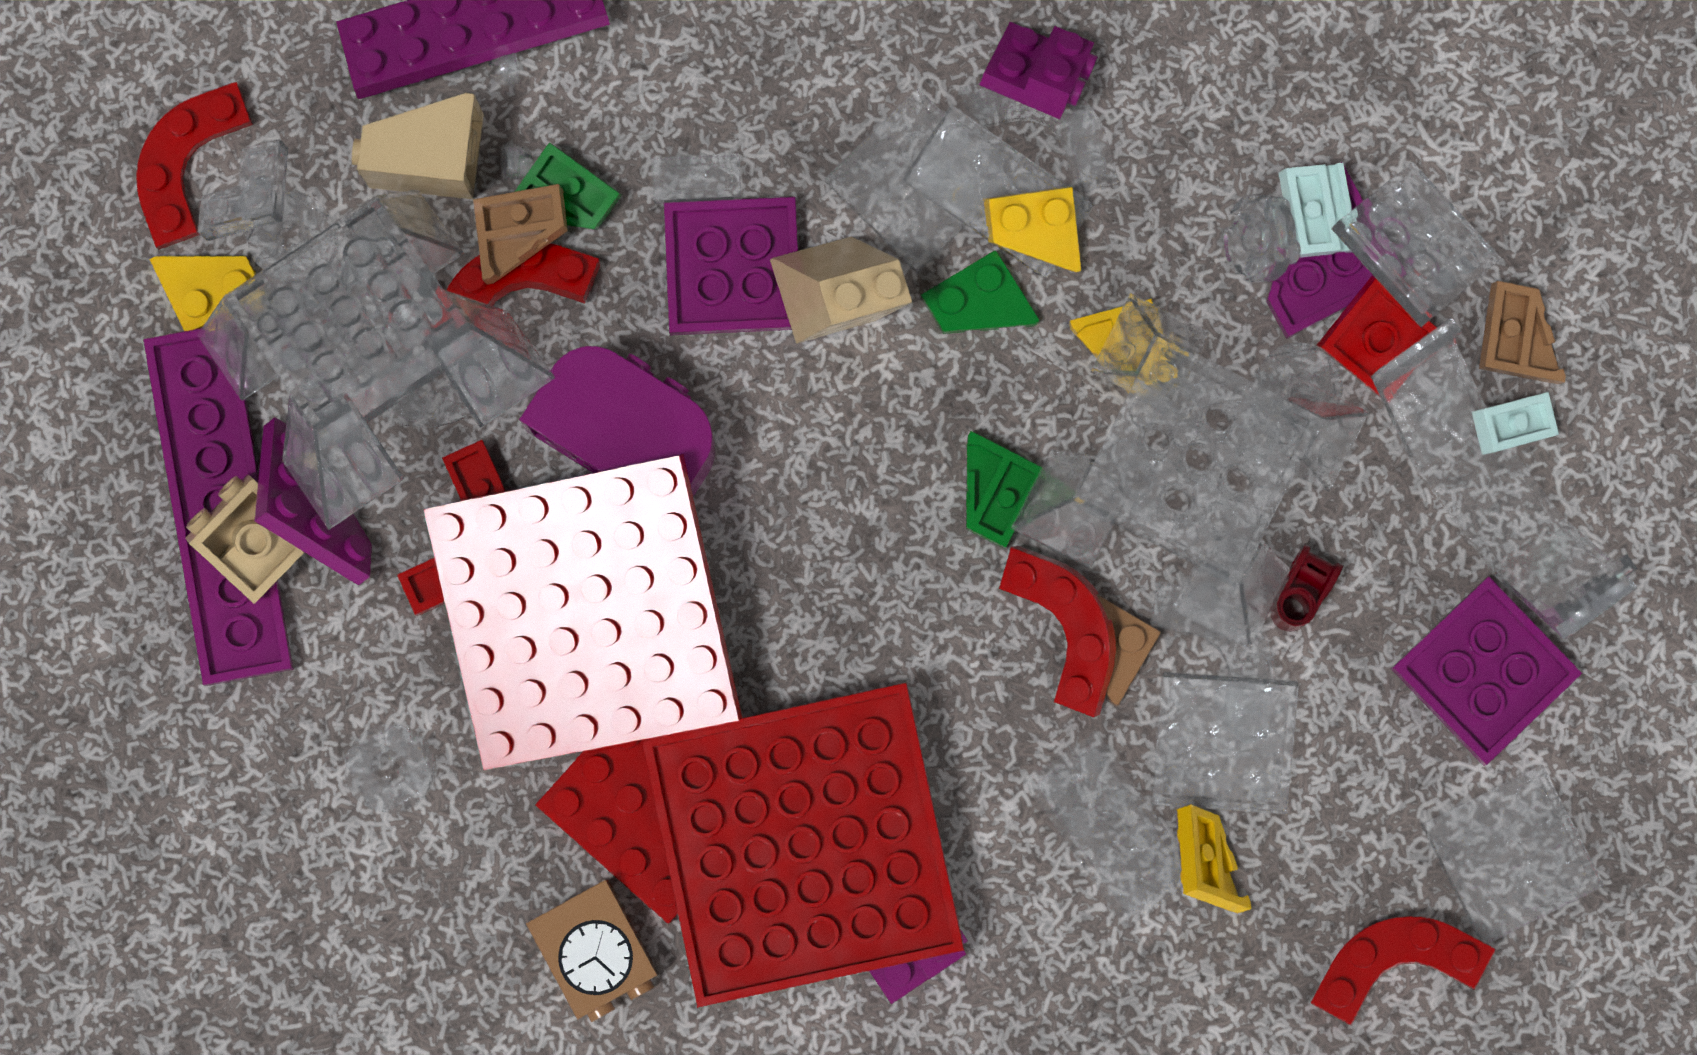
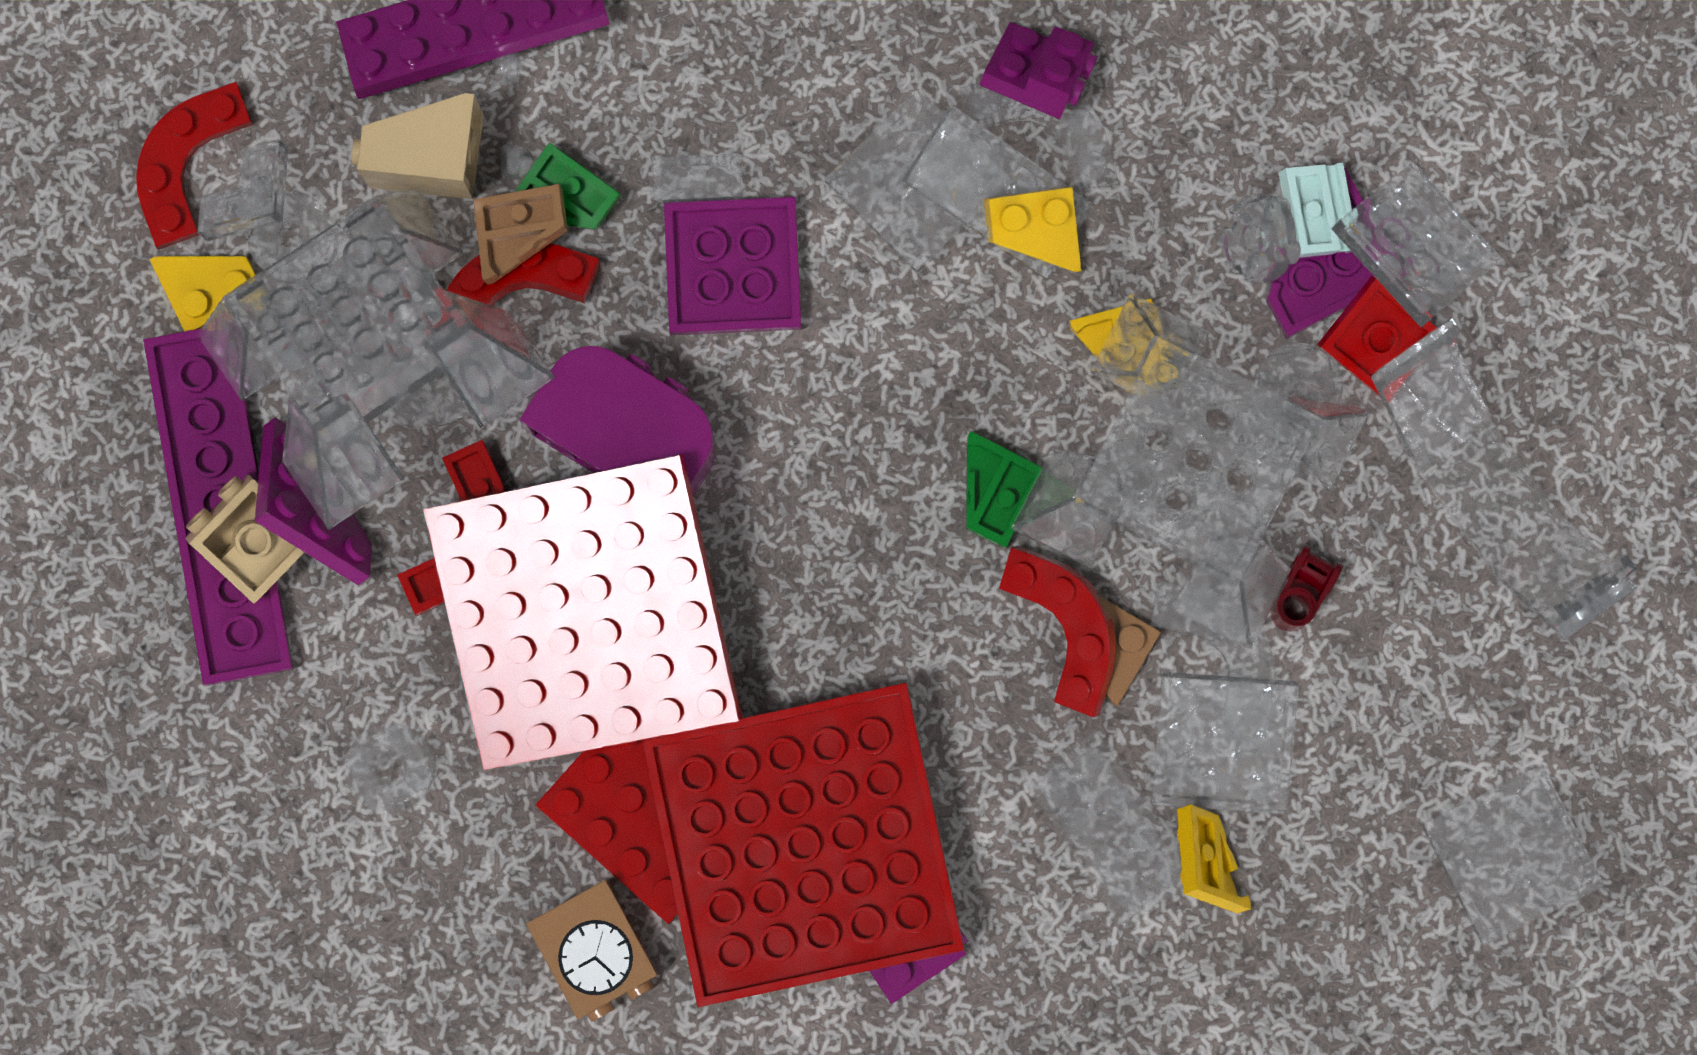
(838, 287): tan slope -> none
(979, 299): green wing -> none
(1394, 944): red plate -> none
(1486, 671): magenta plate -> none
(1515, 423): light aqua plate -> none
(1518, 336): medium nougat wing -> none

